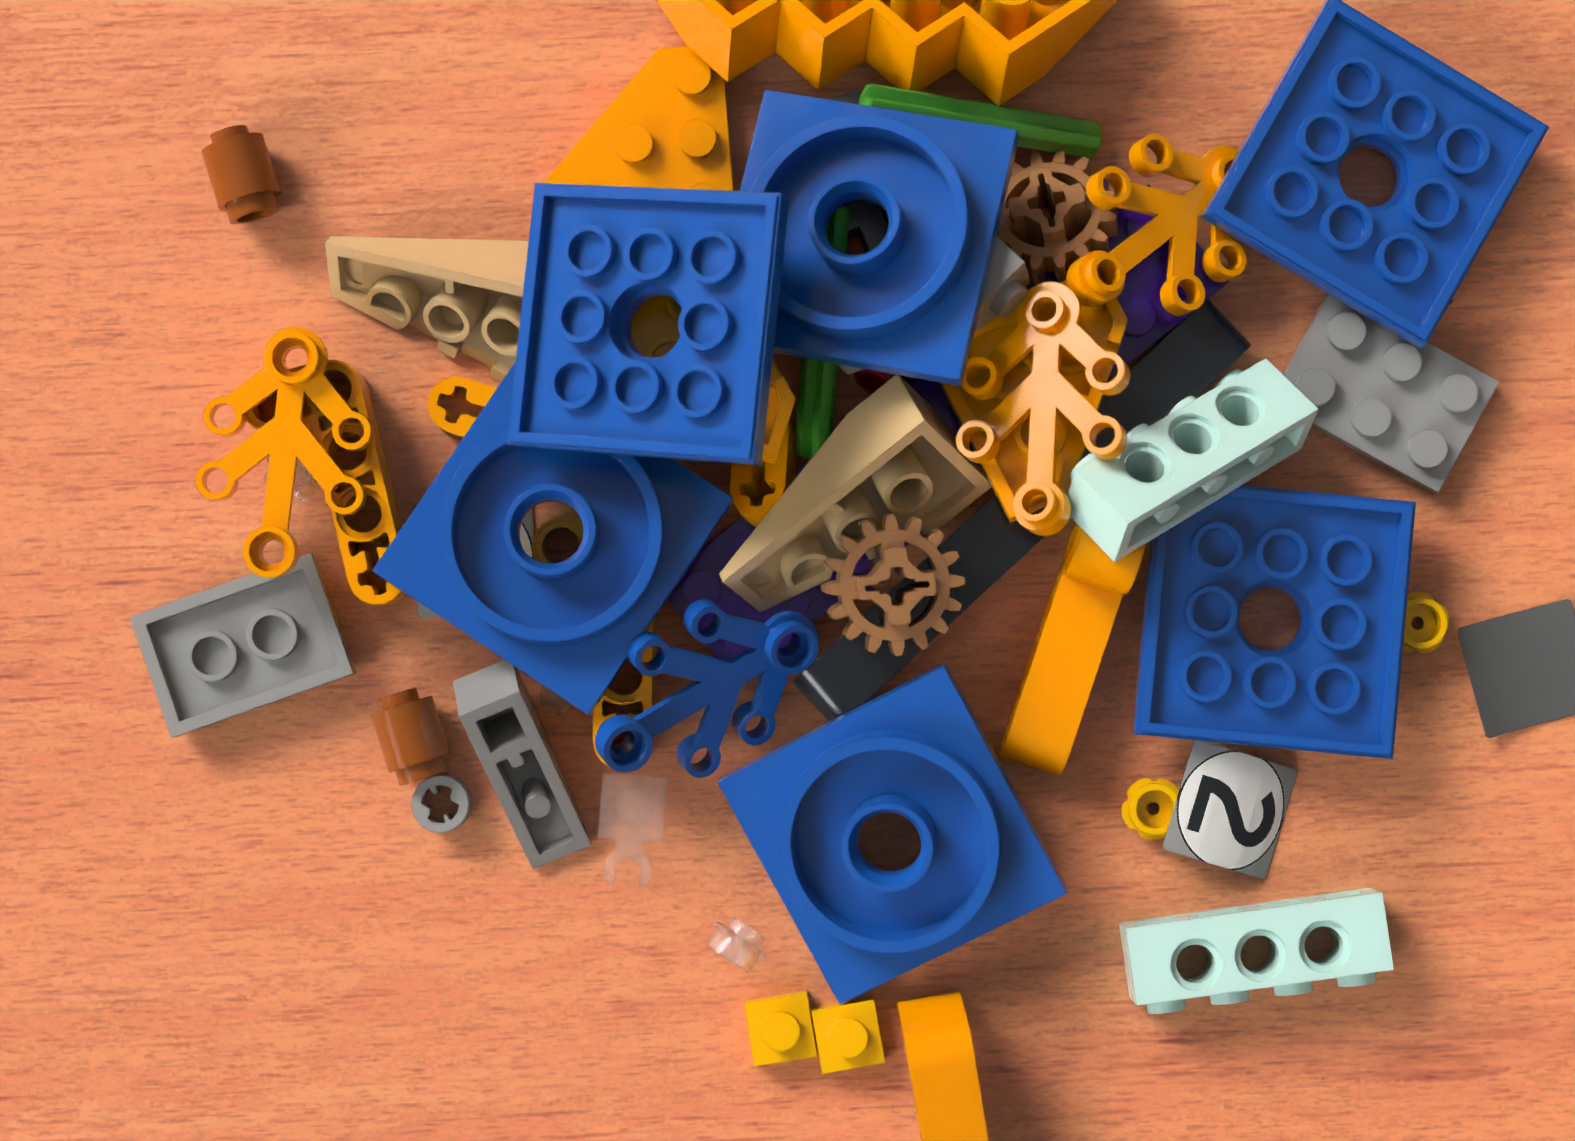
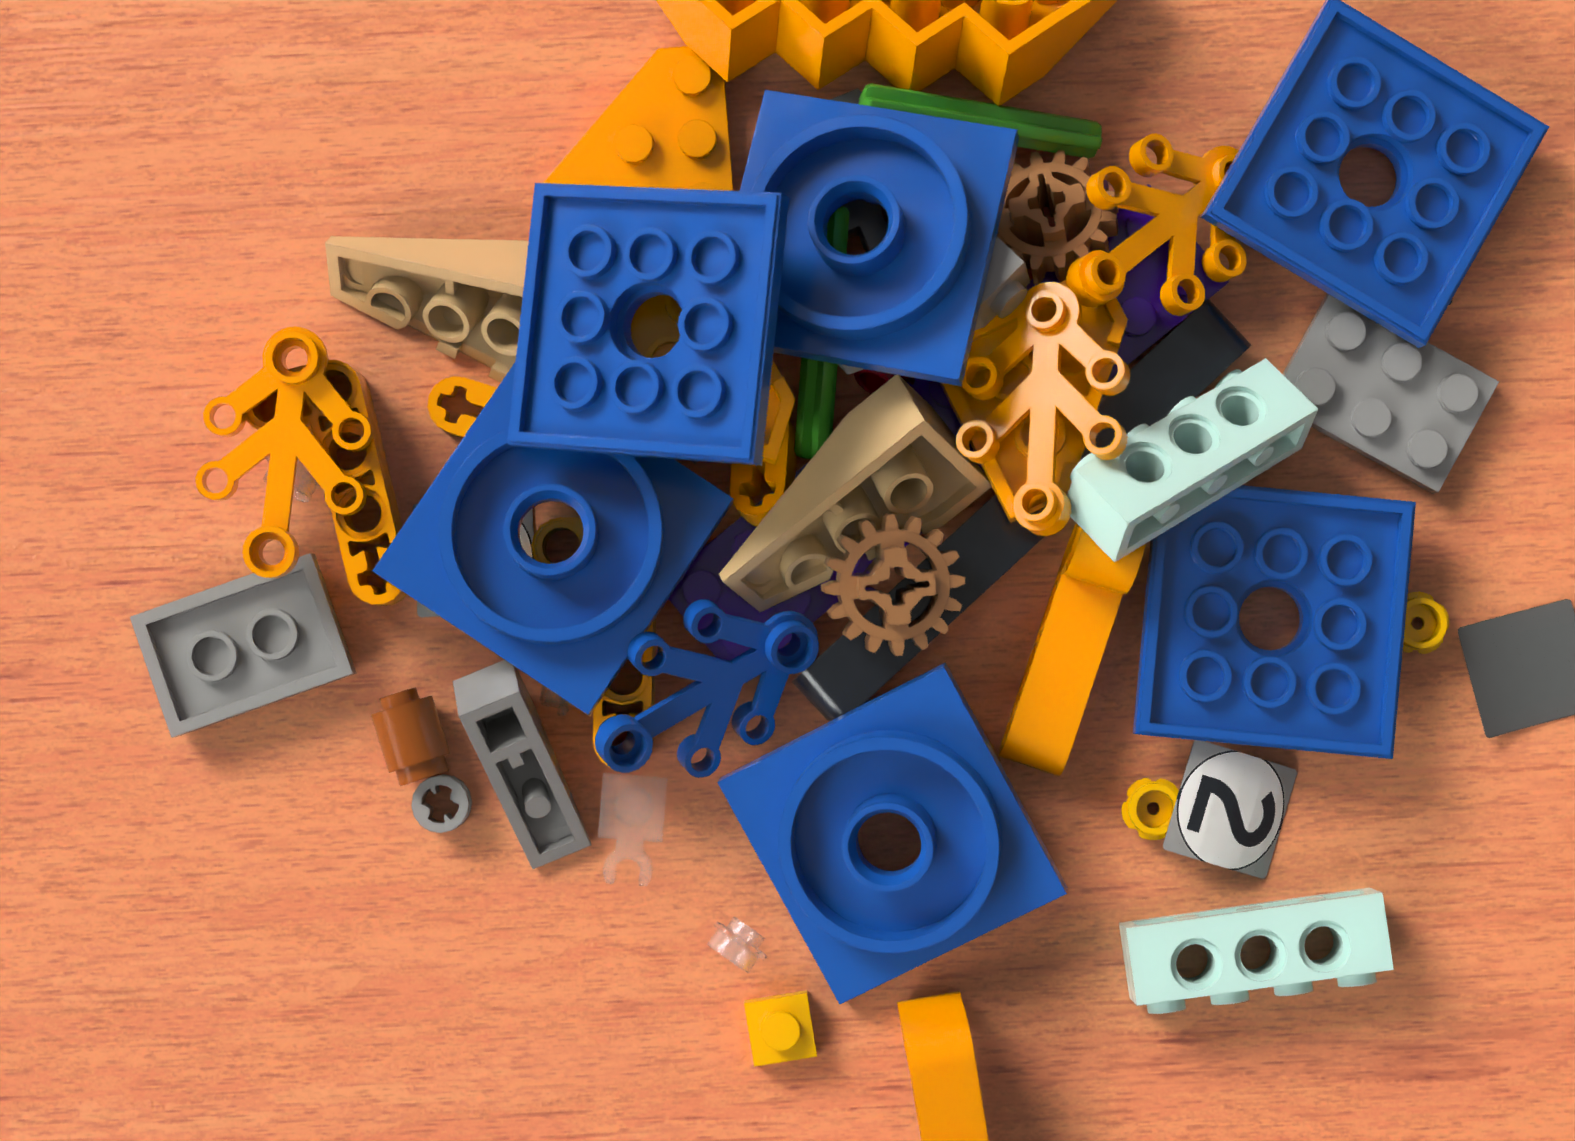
(241, 174): dark orange brick -> none
(847, 1035): yellow plate -> none

